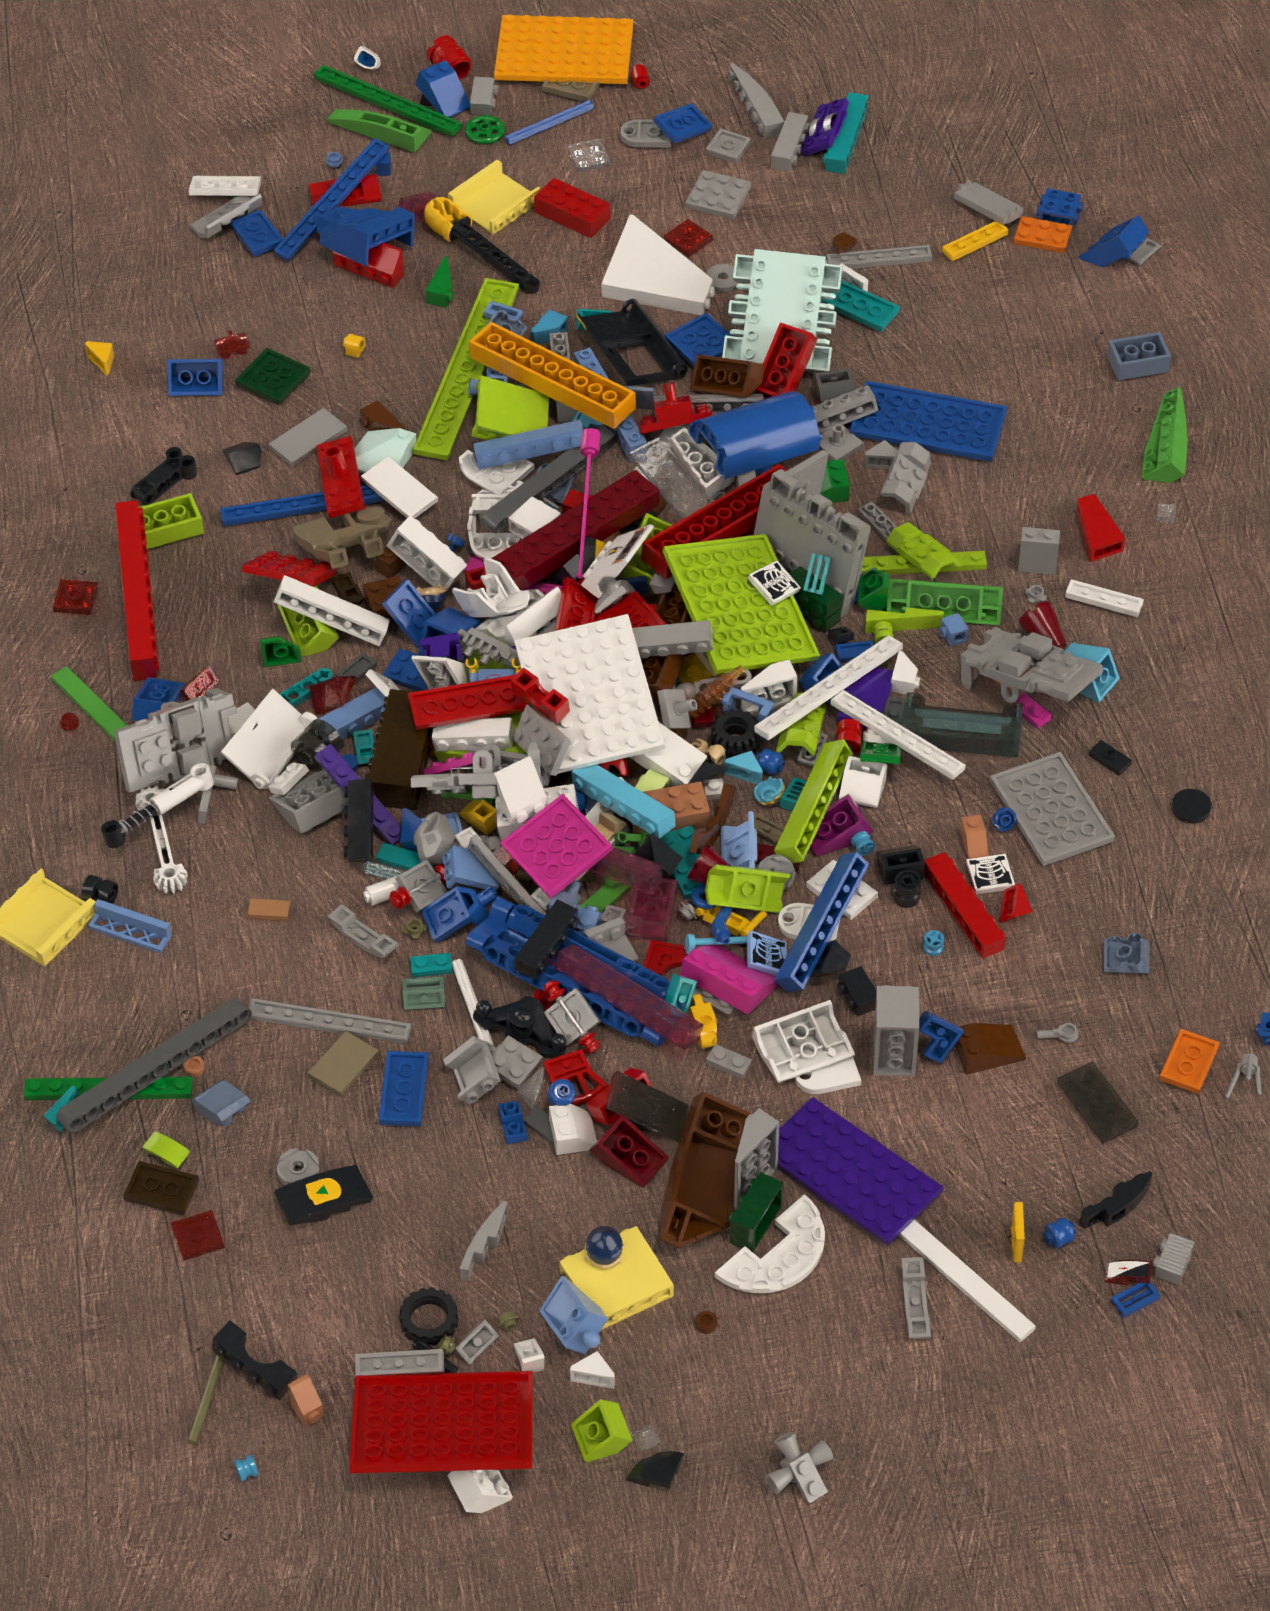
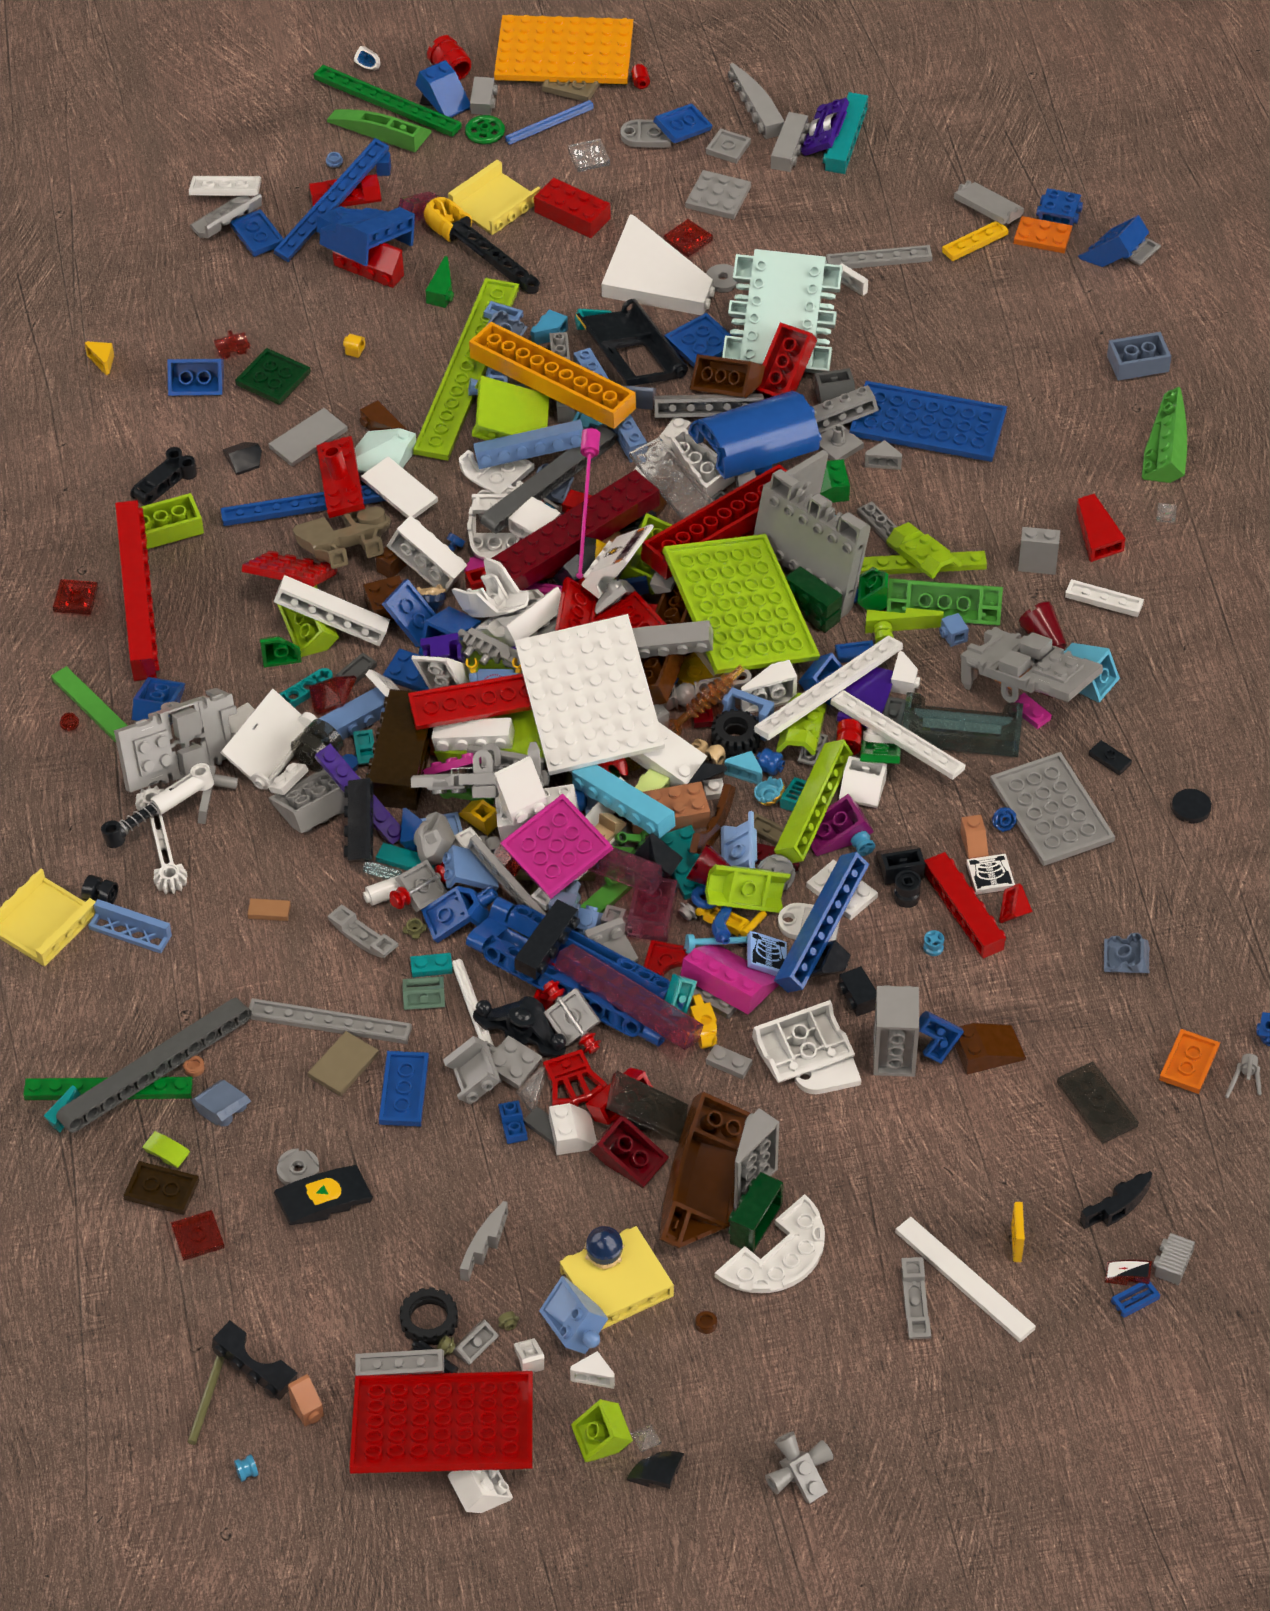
(199, 684): clear red plate -> none
(347, 588): dark brown slope -> none
(550, 704): red arch -> none
(550, 740): light grey plate -> none
(561, 1093): blue head -> none
(673, 412): red brick -> none
(675, 708): light grey tile -> none
(774, 583): white tile -> none
(810, 571): teal tile -> none
(841, 635): black plate -> none
(843, 242): reddish brown tile -> none
(853, 1171): dark purple plate -> none
(863, 306): teal plate -> none
(907, 474): light grey piece -> none
(1035, 594): light grey plate -> none
(1059, 1232): blue piece -> none
(1067, 1033): light grey plate -> none

